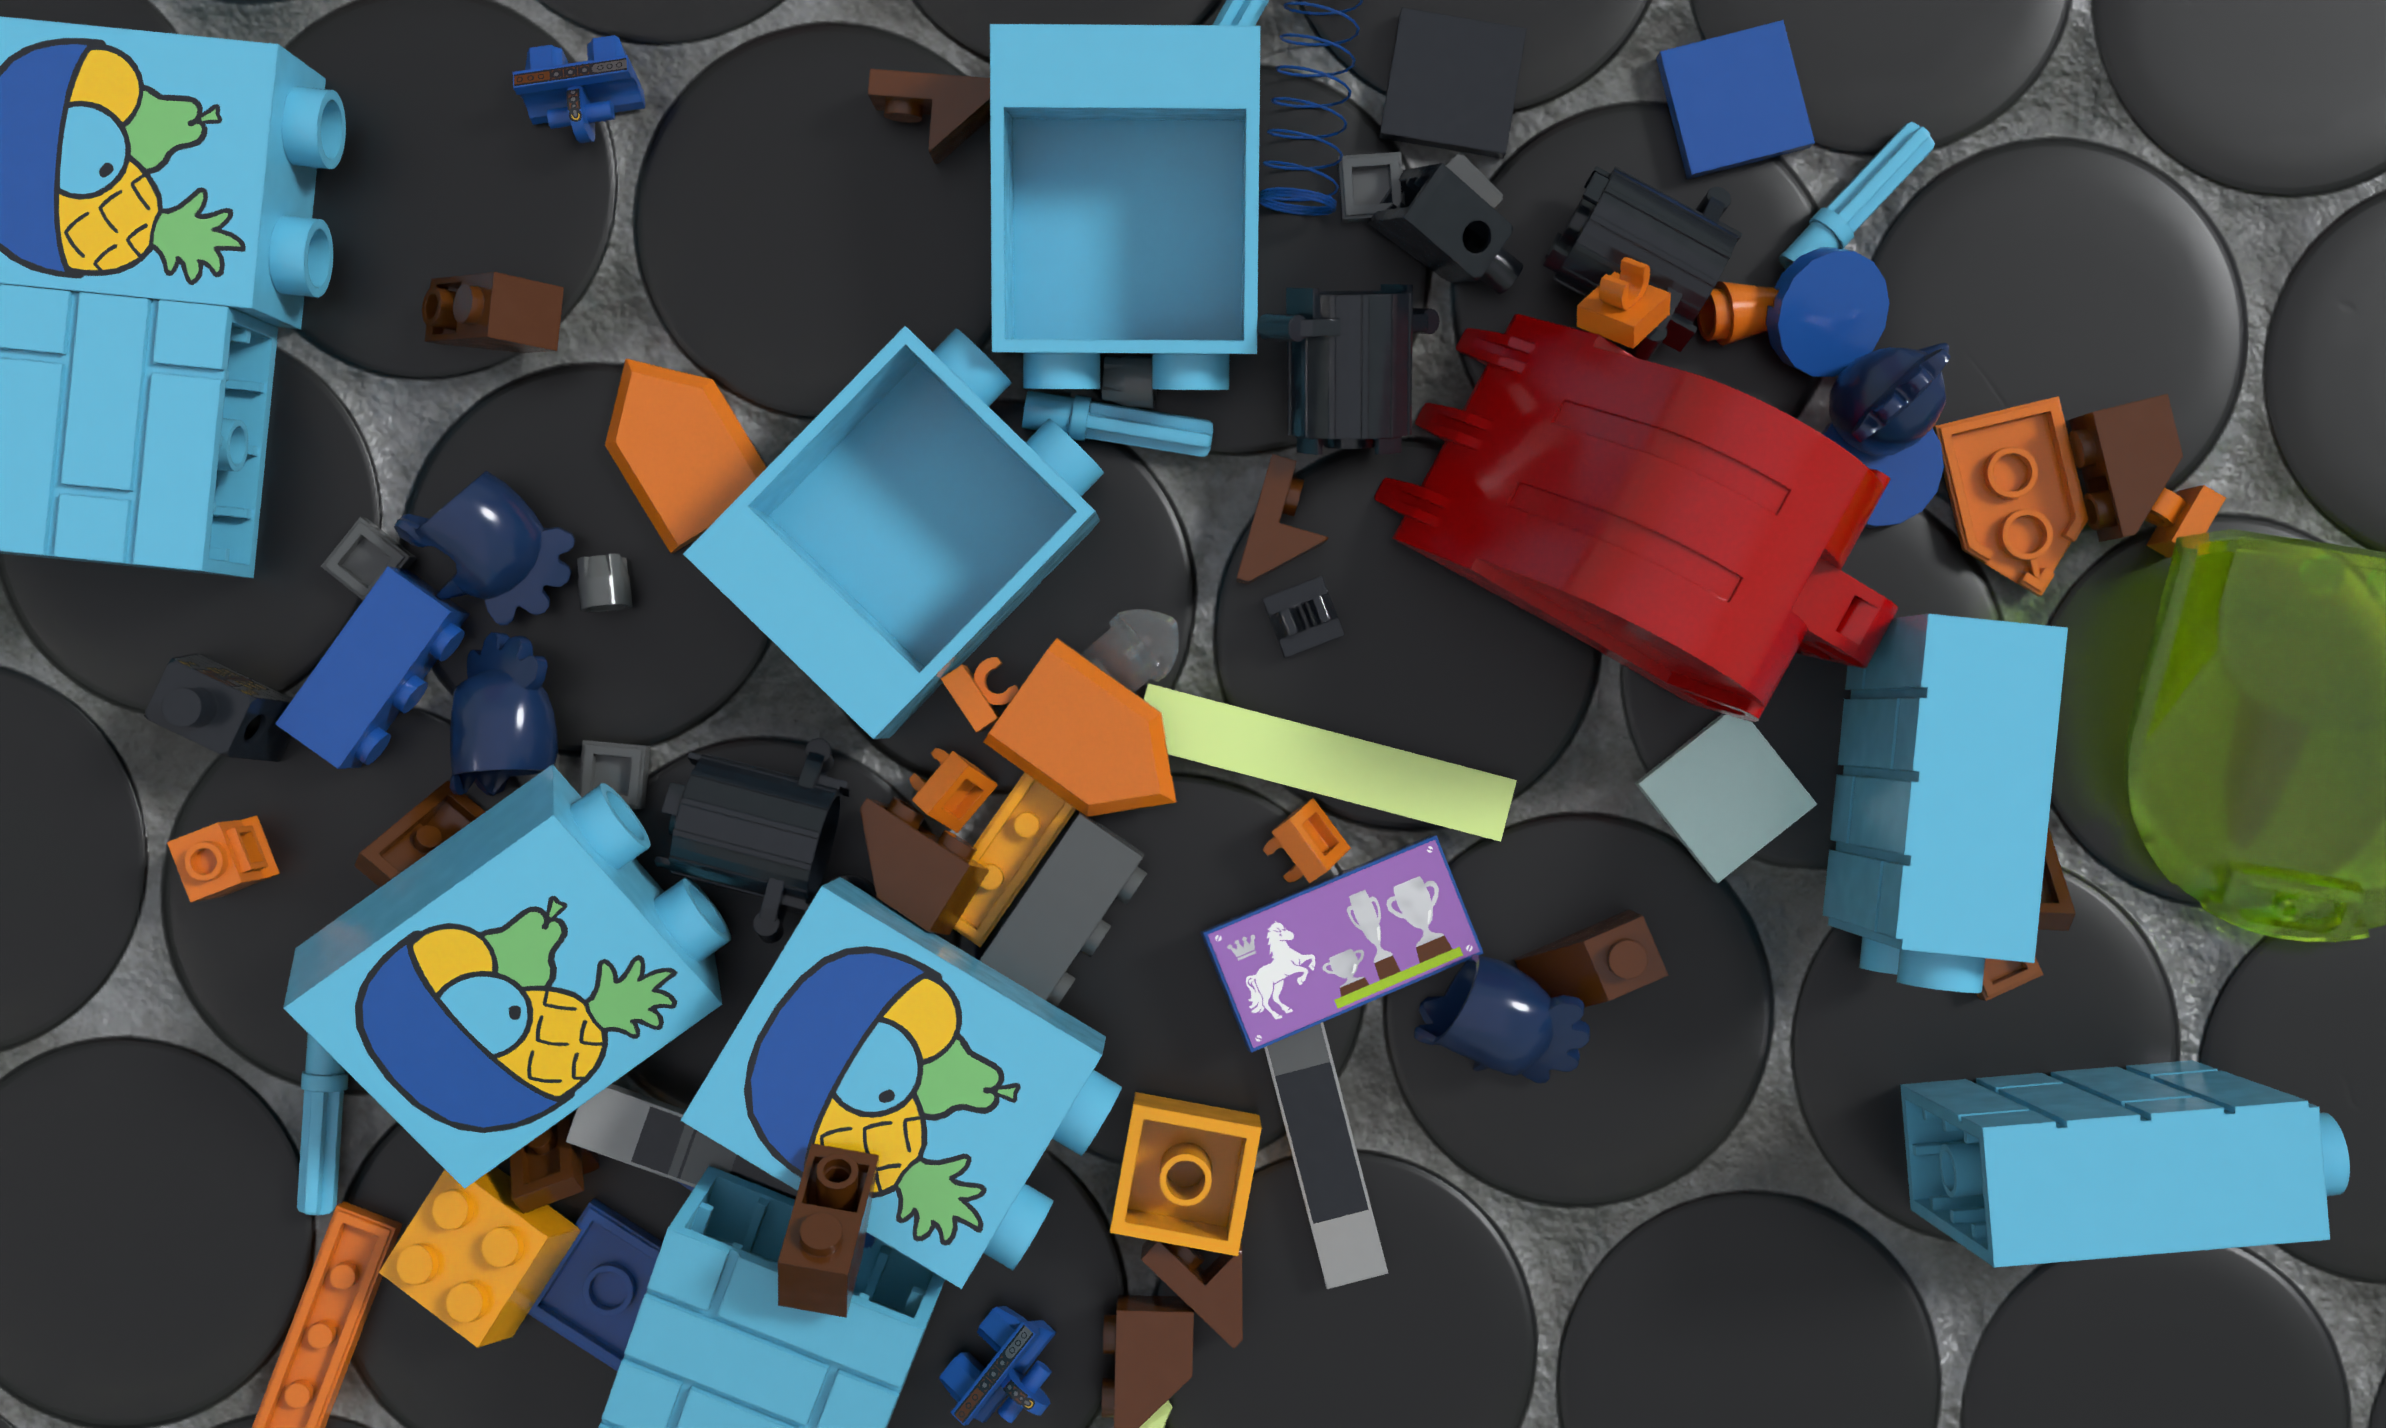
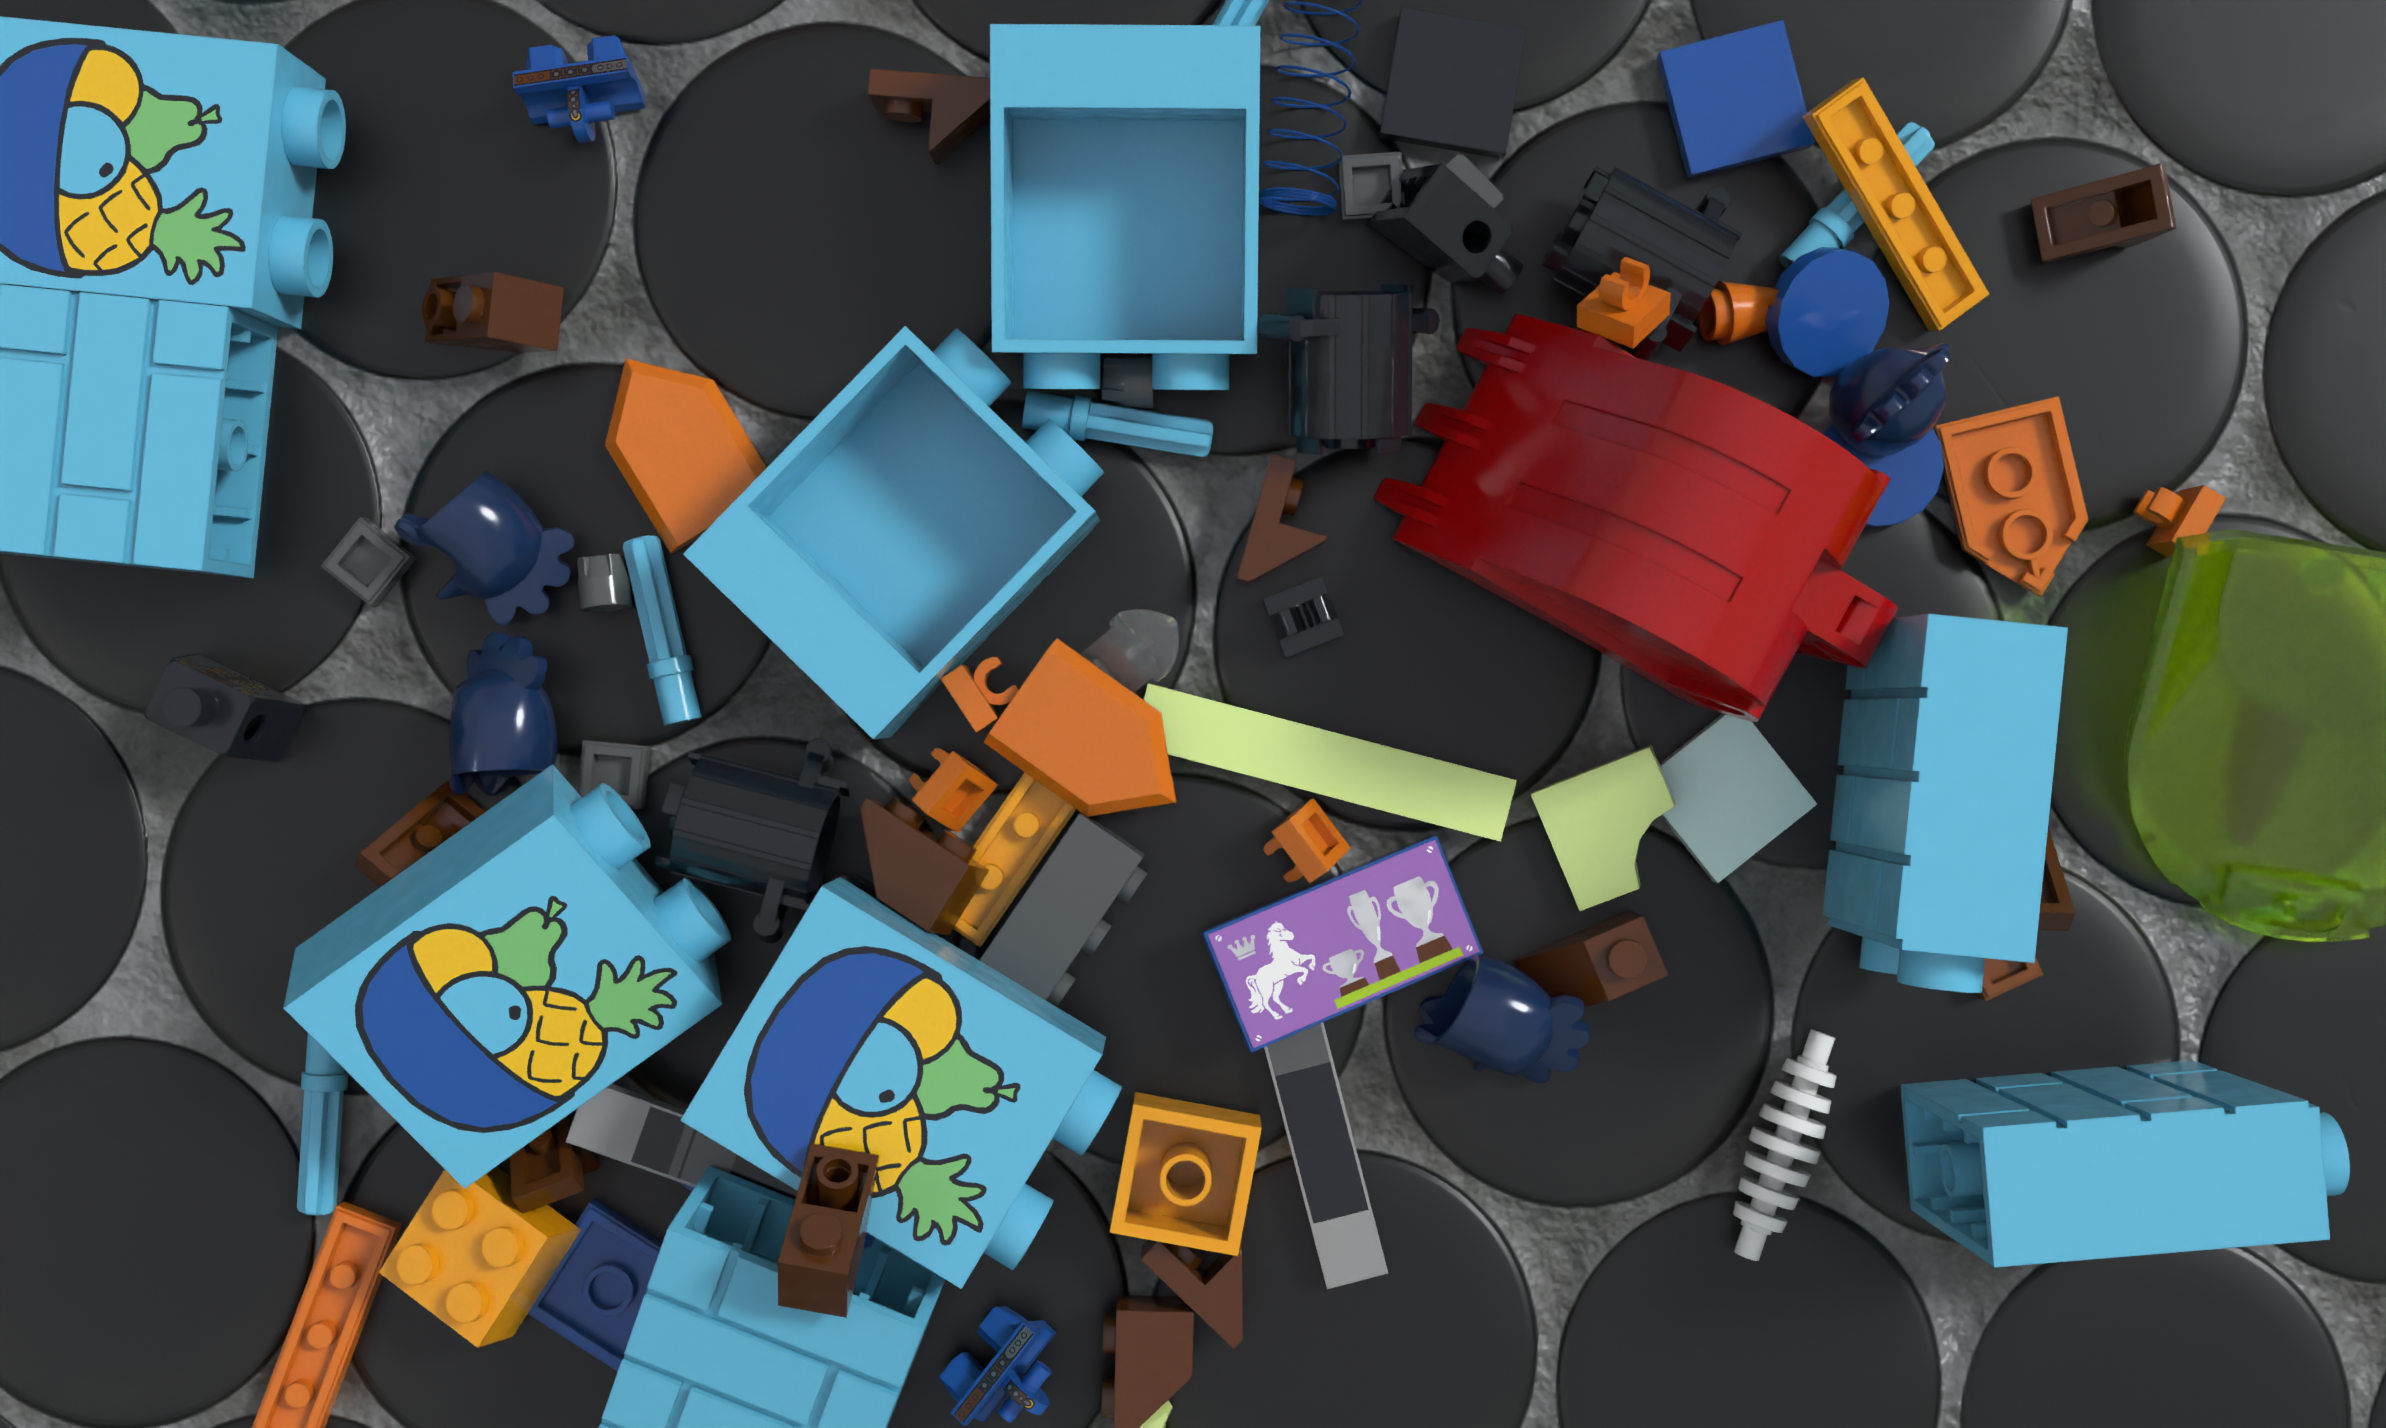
(223, 858): orange window -> none
(374, 670): blue brick -> none
(667, 656): none -> medium azure axle
(1599, 823): none -> yellowish green tile
(1784, 1145): none -> white piece
(1896, 204): none -> light orange tile
(2104, 214): none -> reddish brown slope
(2125, 462): reddish brown slope -> none

